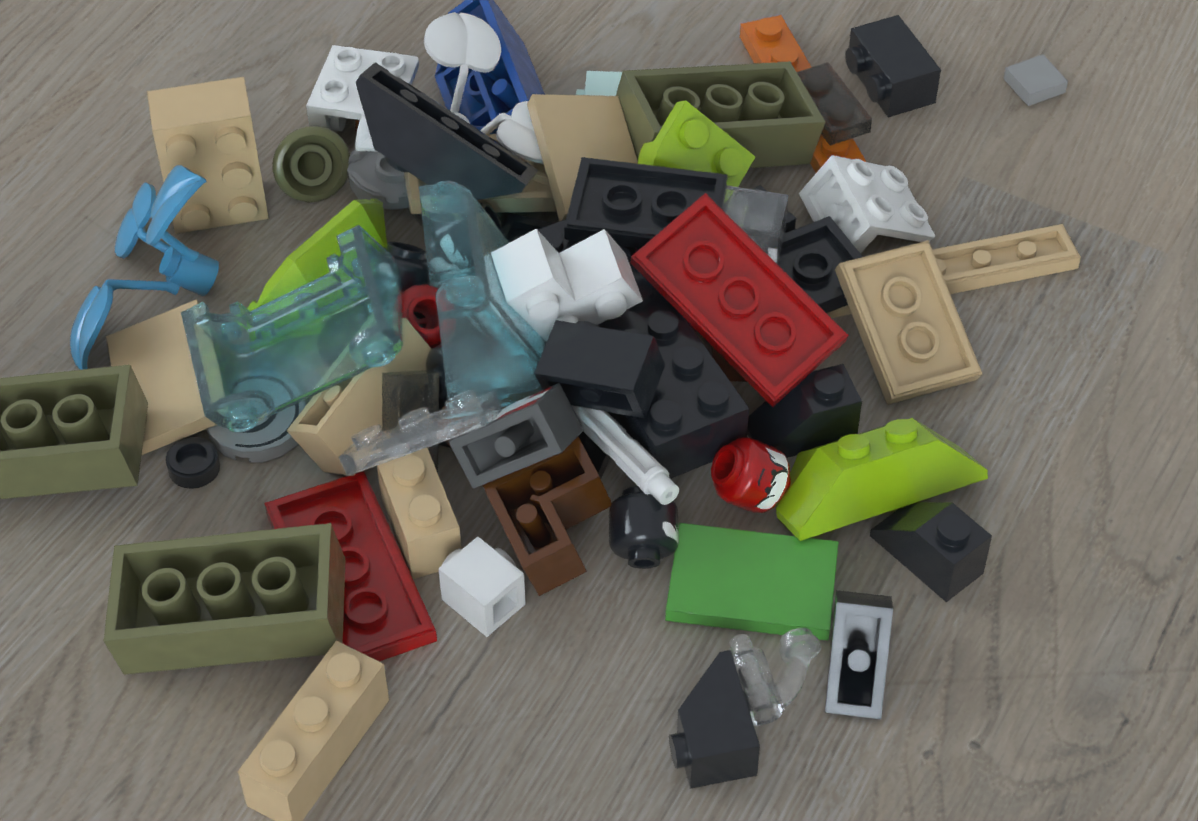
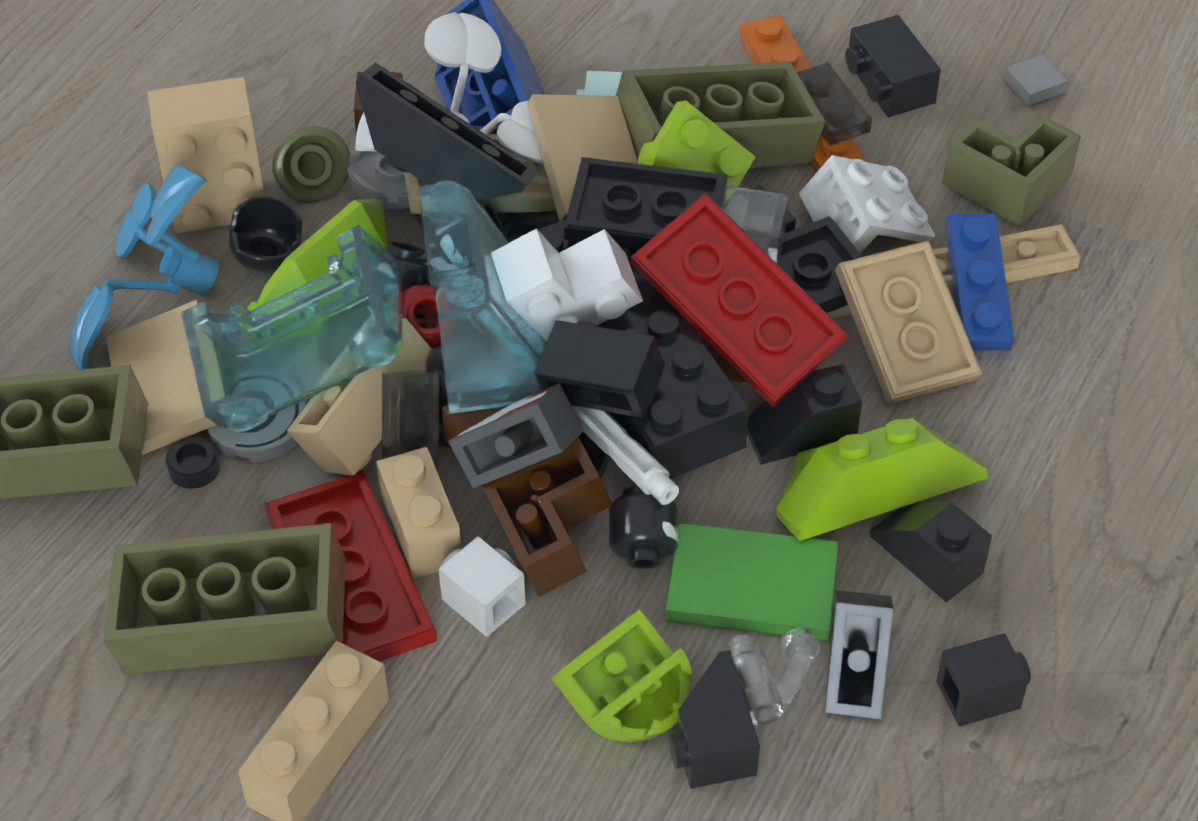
(264, 233): none -> black hair
(336, 91): white bracket -> none
(420, 430): clear plate -> none
(627, 682): none -> lime slope
(750, 475): red head -> none
(979, 280): none -> blue plate
(983, 679): none -> black brick
(1011, 173): none -> olive brick

